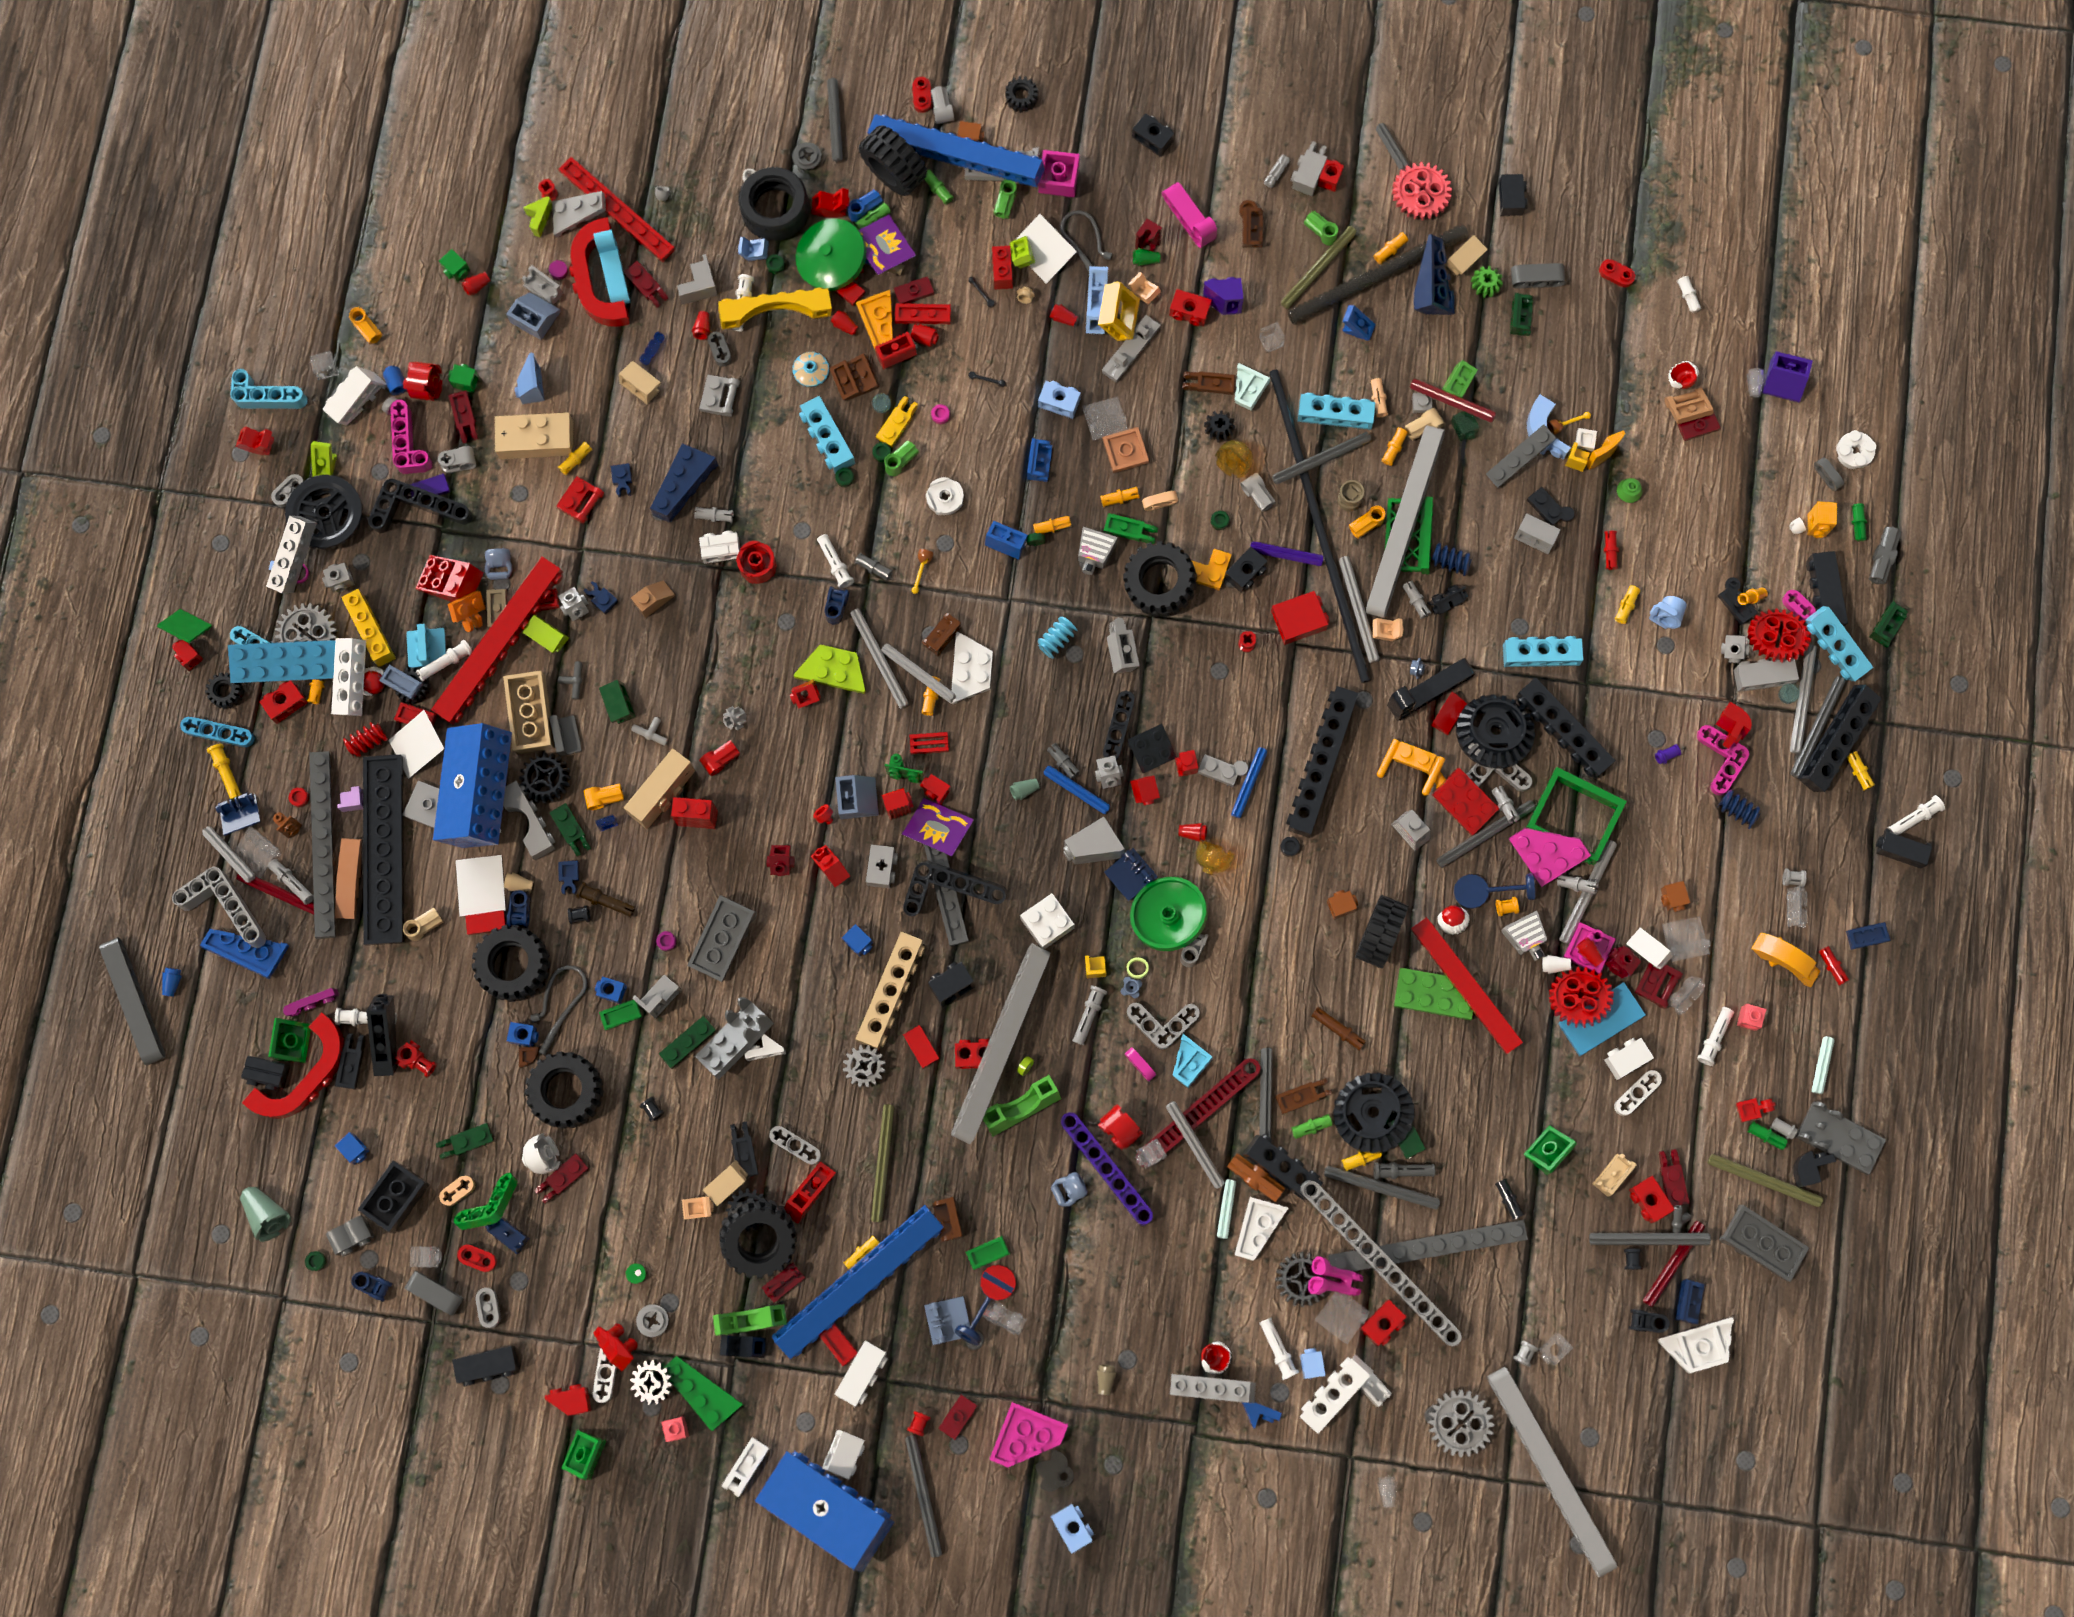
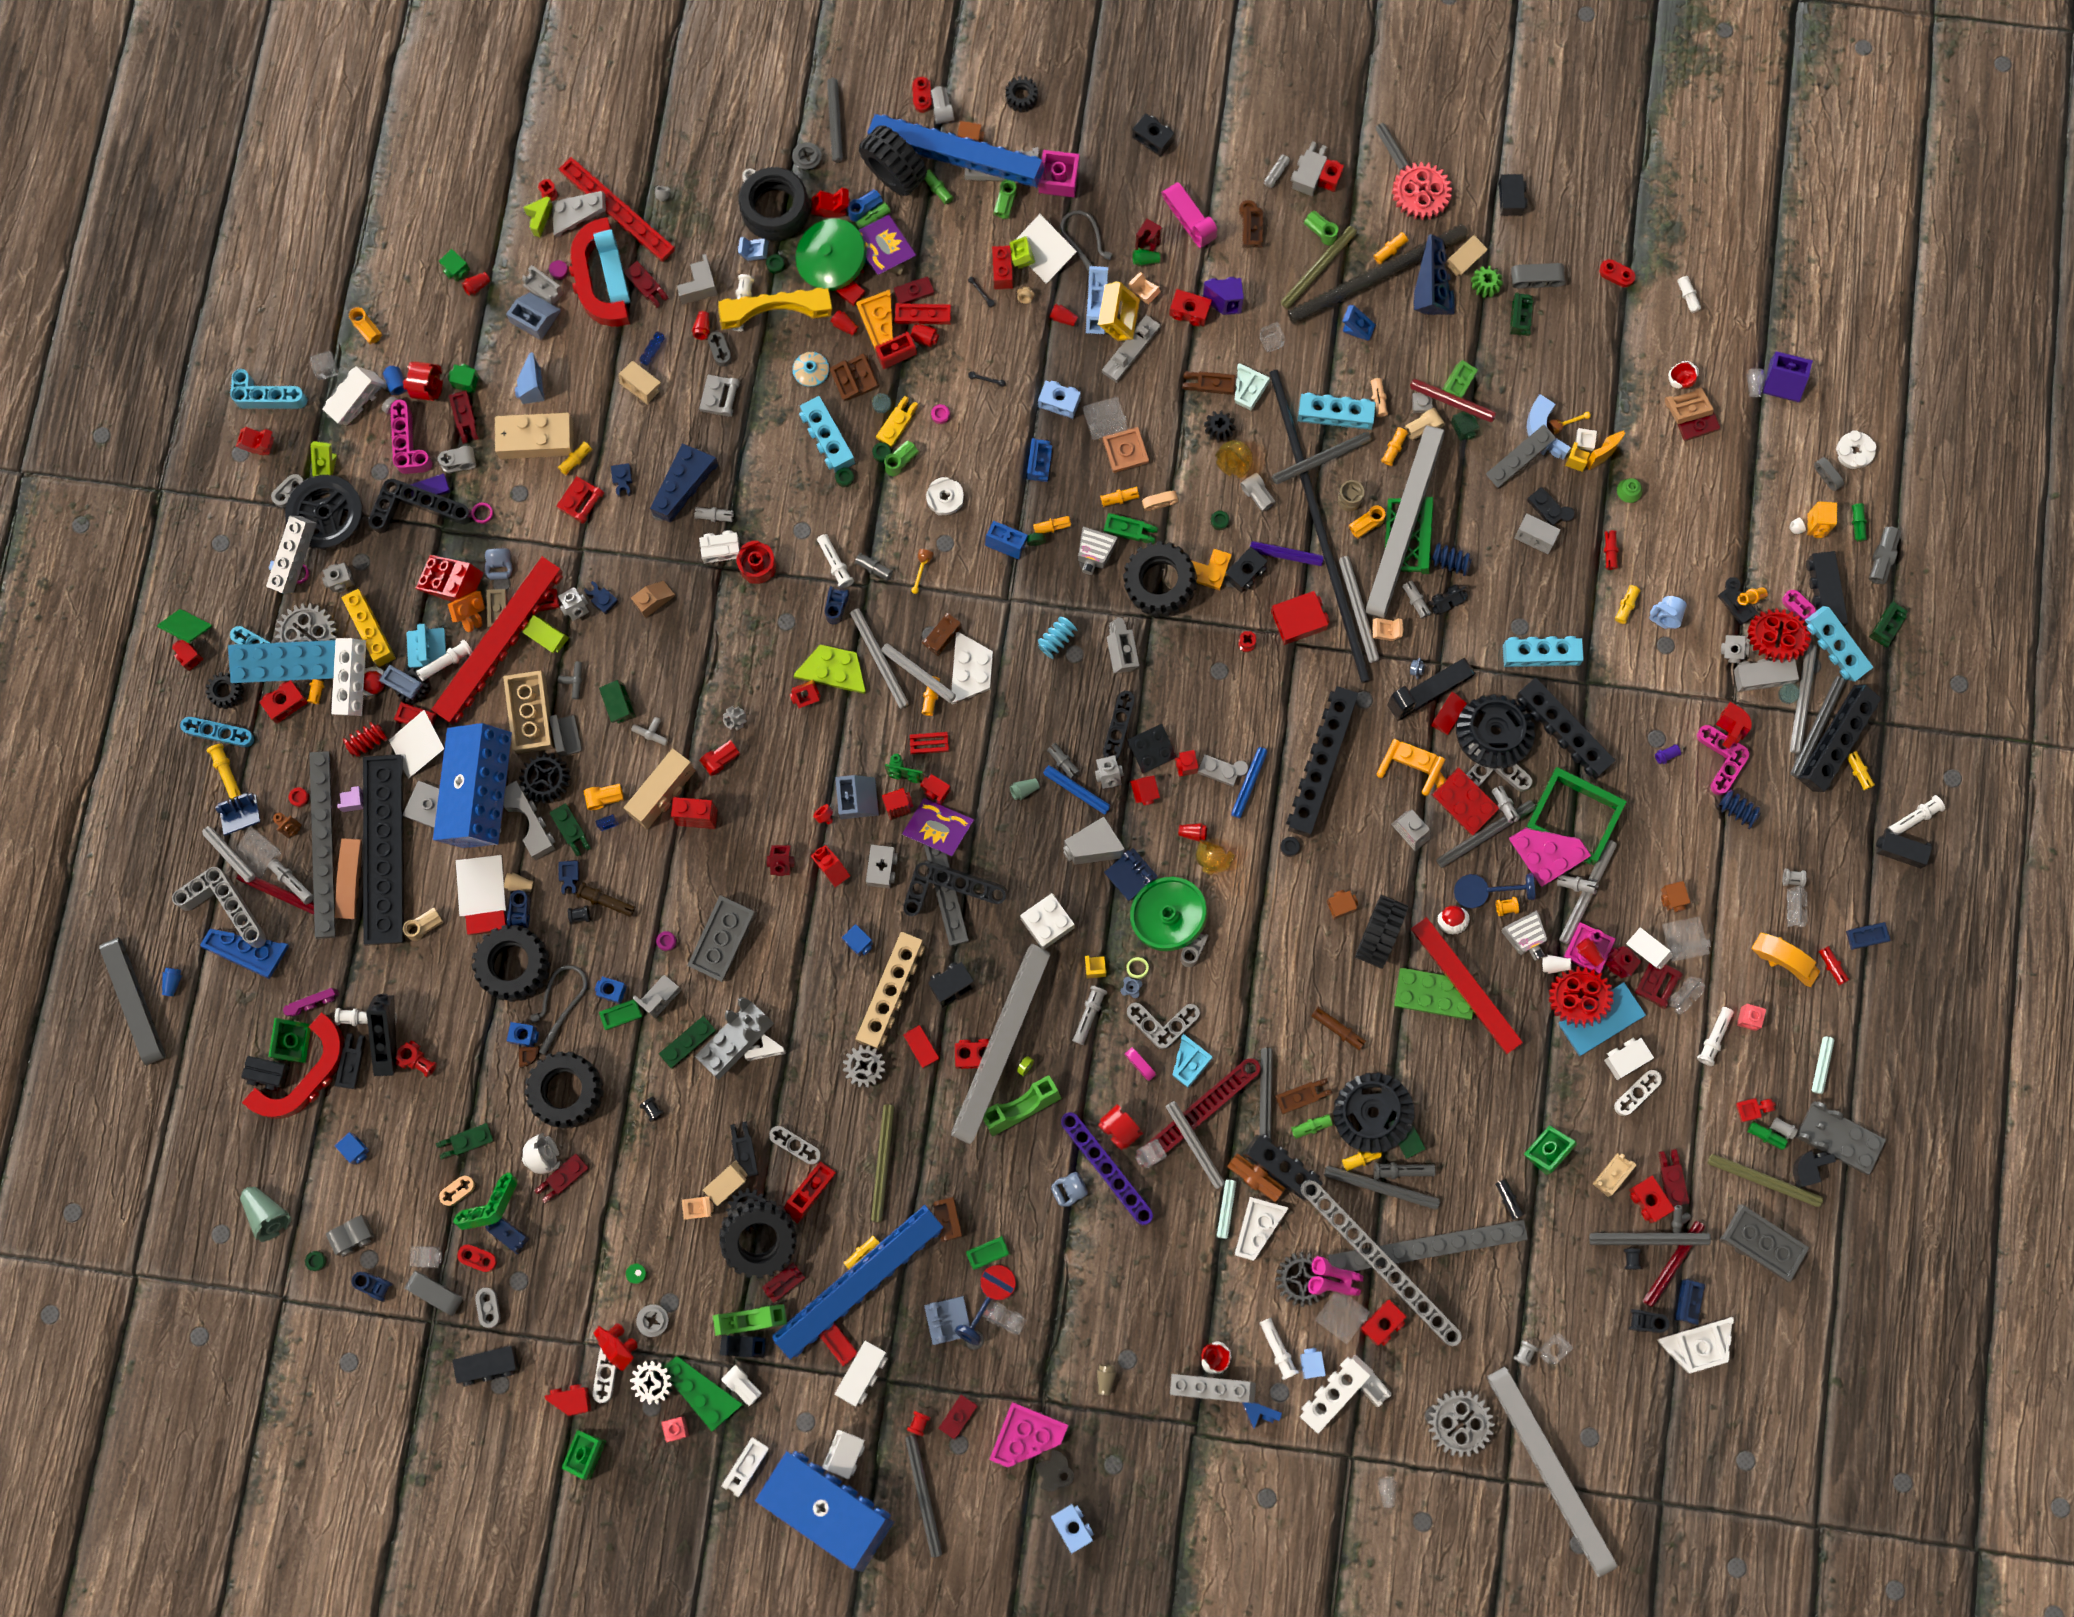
(393, 1197): black brick -> none
(482, 521): none -> dark pink piece
(739, 1382): none -> white piece

